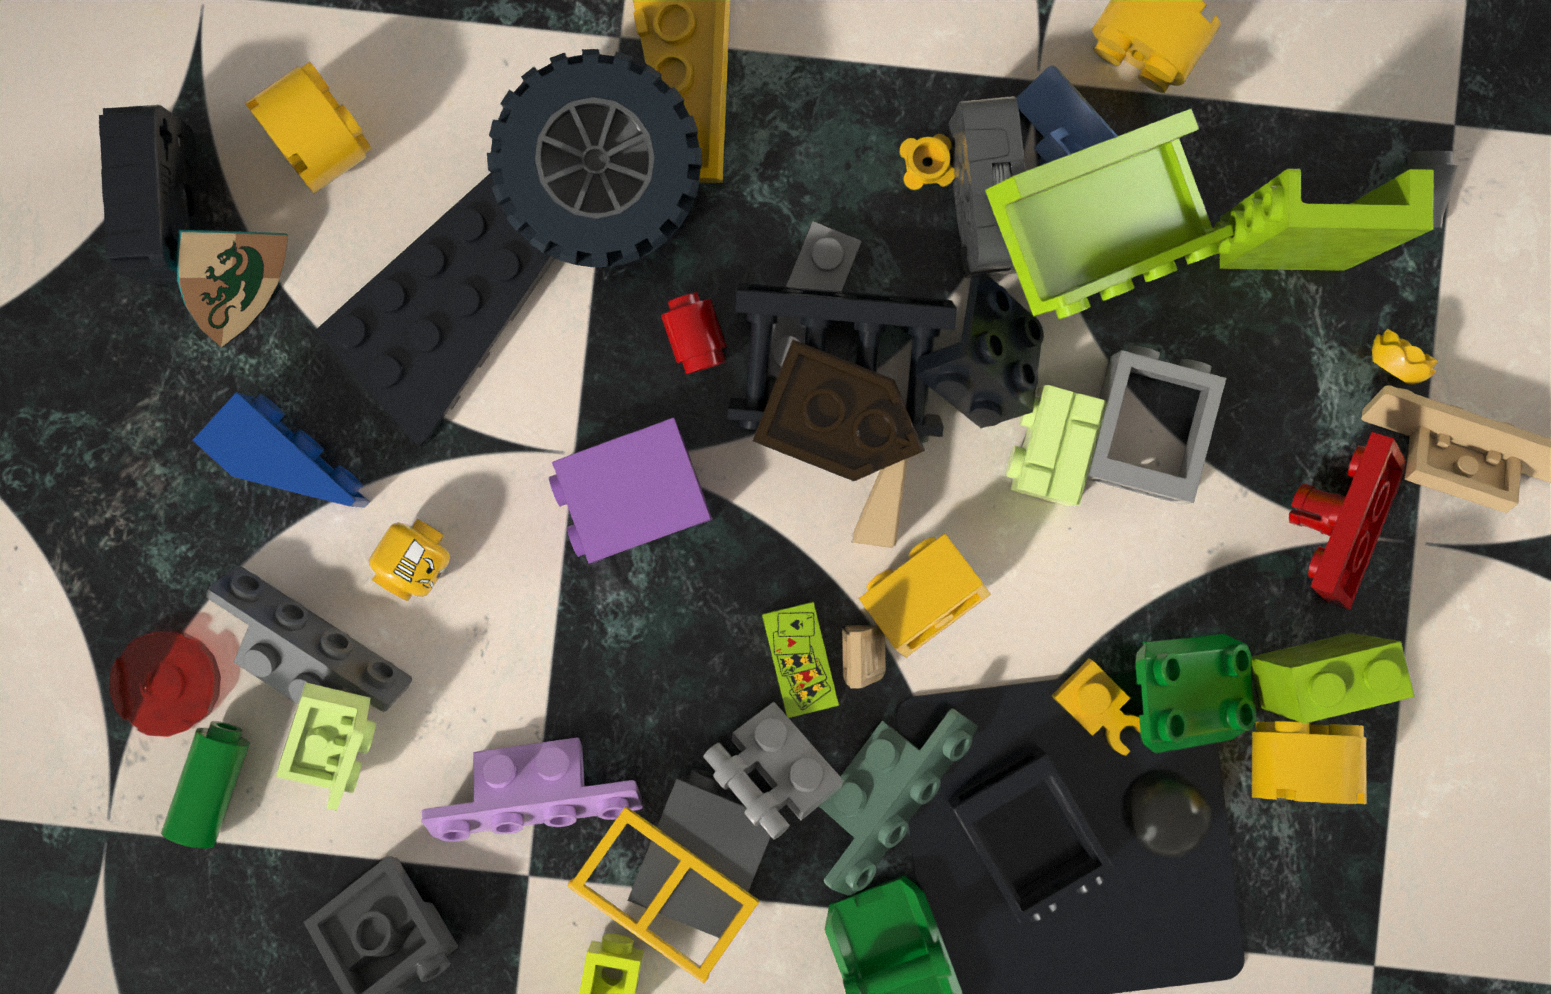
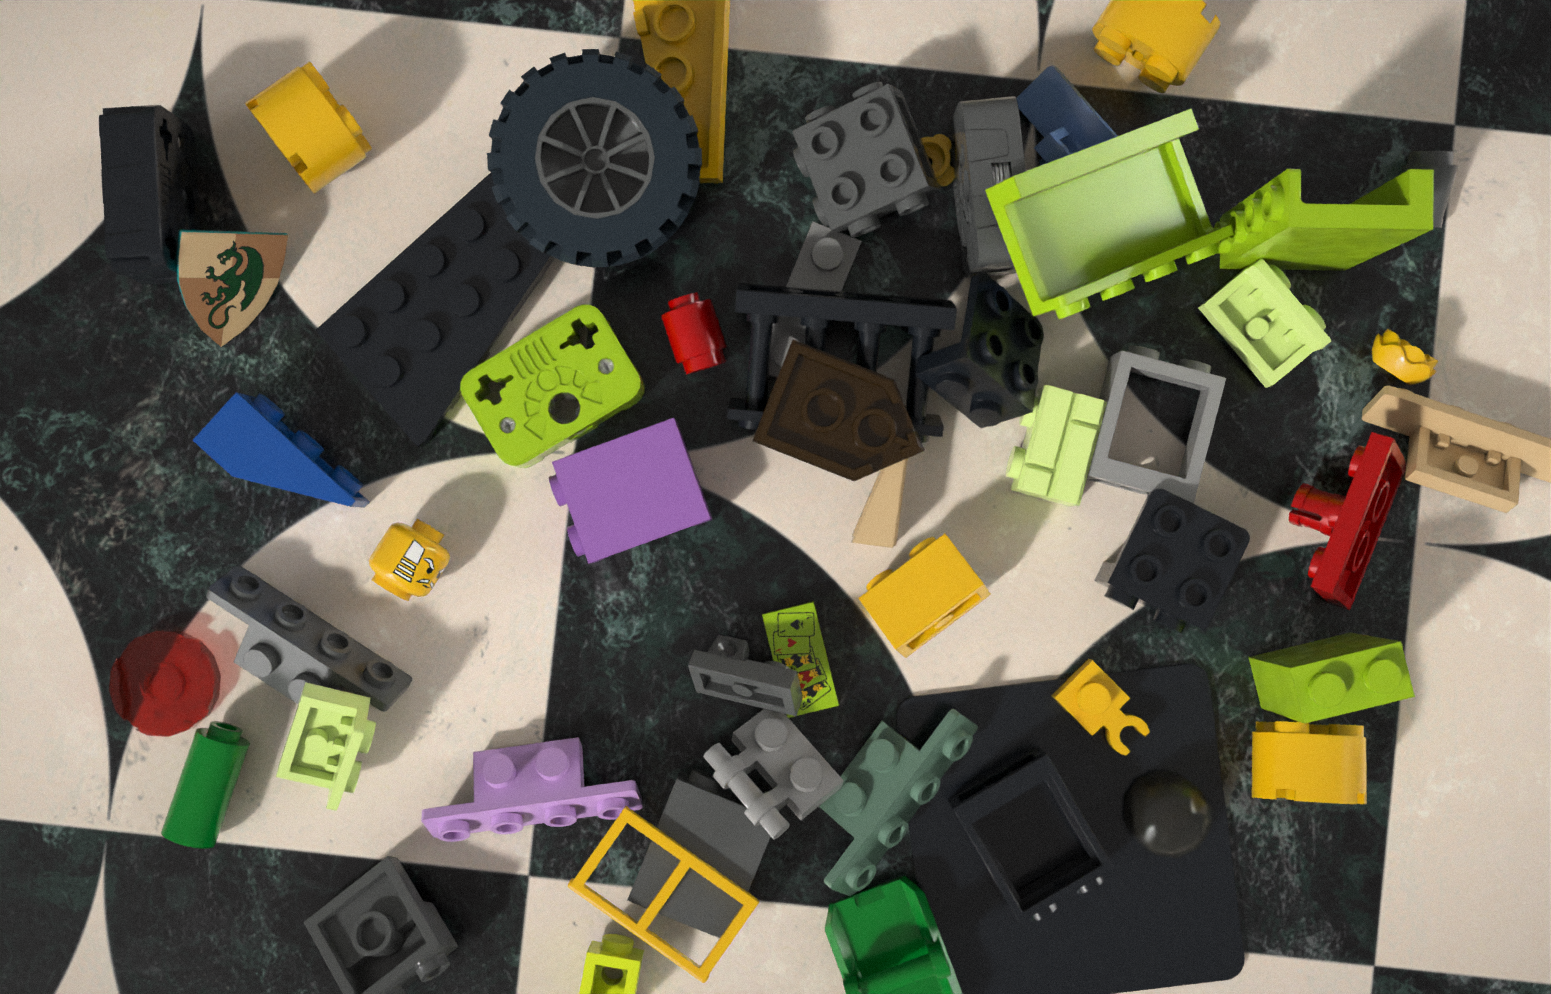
(540, 375): none -> lime axle
(731, 676): none -> dark grey hinge
(863, 655): tan slope -> none
(864, 160): none -> dark grey brick
(1175, 562): none -> black bracket
(1194, 691): green shield -> none
(1265, 321): none -> yellowish green bracket

